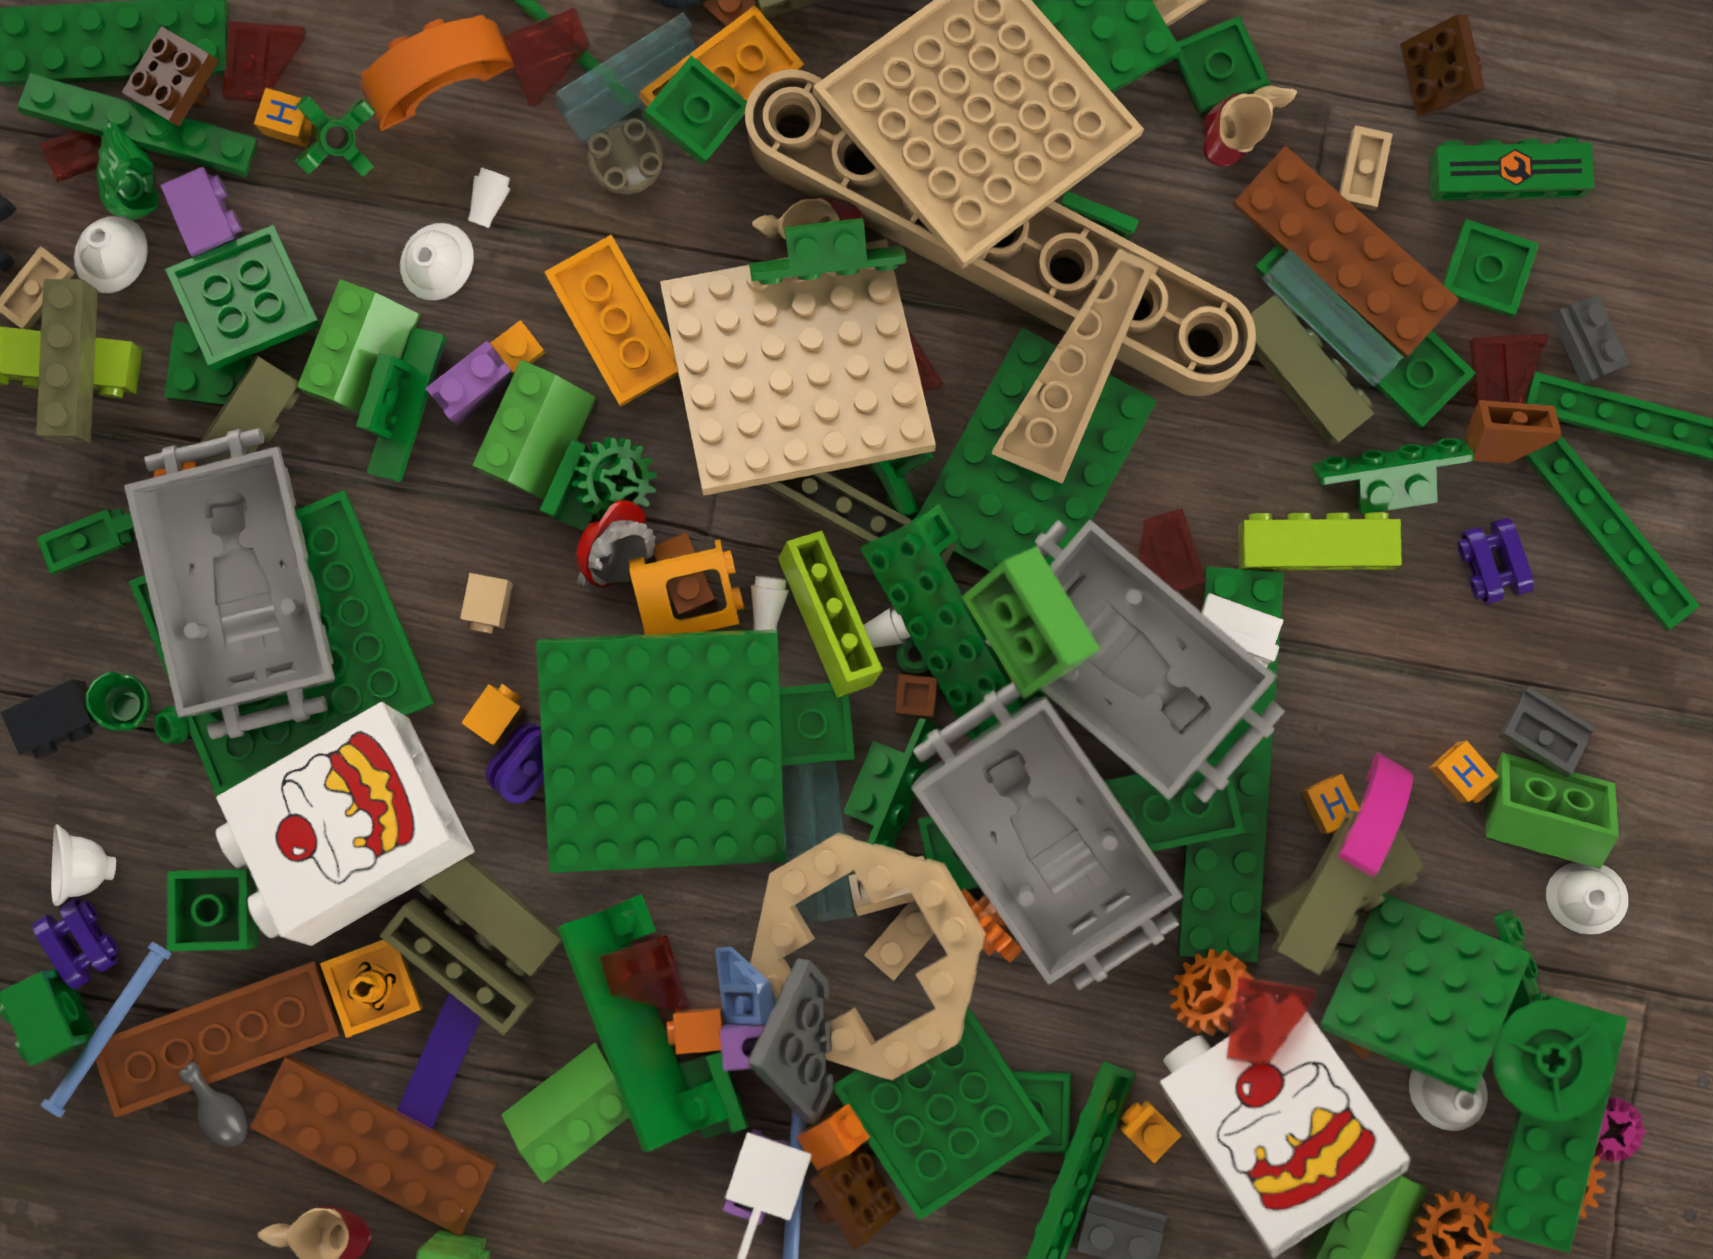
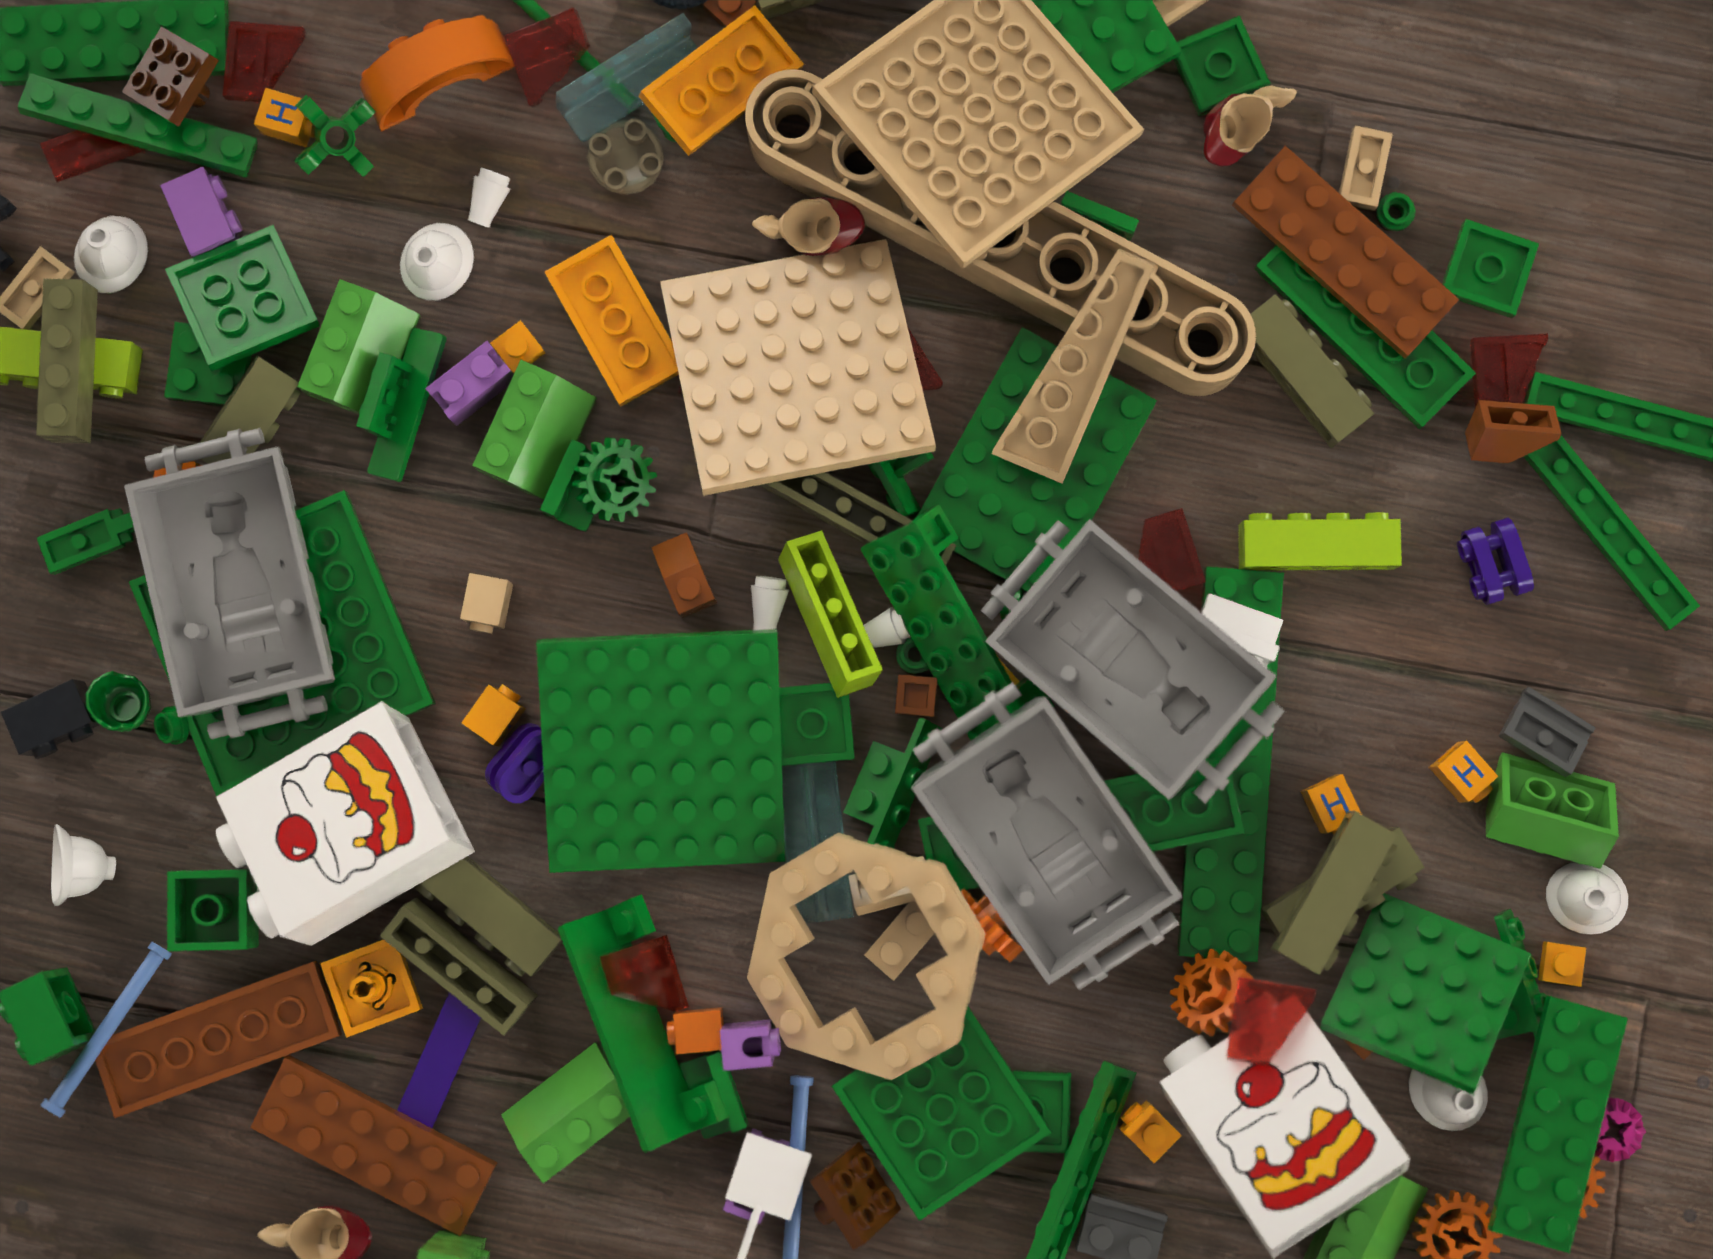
(97, 948): dark purple brick -> none
(125, 175): green hair -> none
(219, 1114): dark grey piece -> none
(611, 543): light grey hair -> none
(653, 599): light orange window -> none
(696, 110): green plate -> none
(743, 989): medium blue wing -> none
(795, 1044): dark grey plate -> none
(824, 249): green bracket -> none
(833, 1137): orange brick -> none
(1030, 622): bright green slope -> none
(1332, 318): clear light blue panel -> none
(1378, 815): dark pink slope -> none
(1394, 477): green bracket -> none
(1401, 202): none -> green plate
(1450, 67): reddish brown plate -> none
(1511, 170): green brick -> none
(1562, 964): none -> light orange plate
(1565, 1087): green piece -> none
(1590, 339): dark grey plate -> none

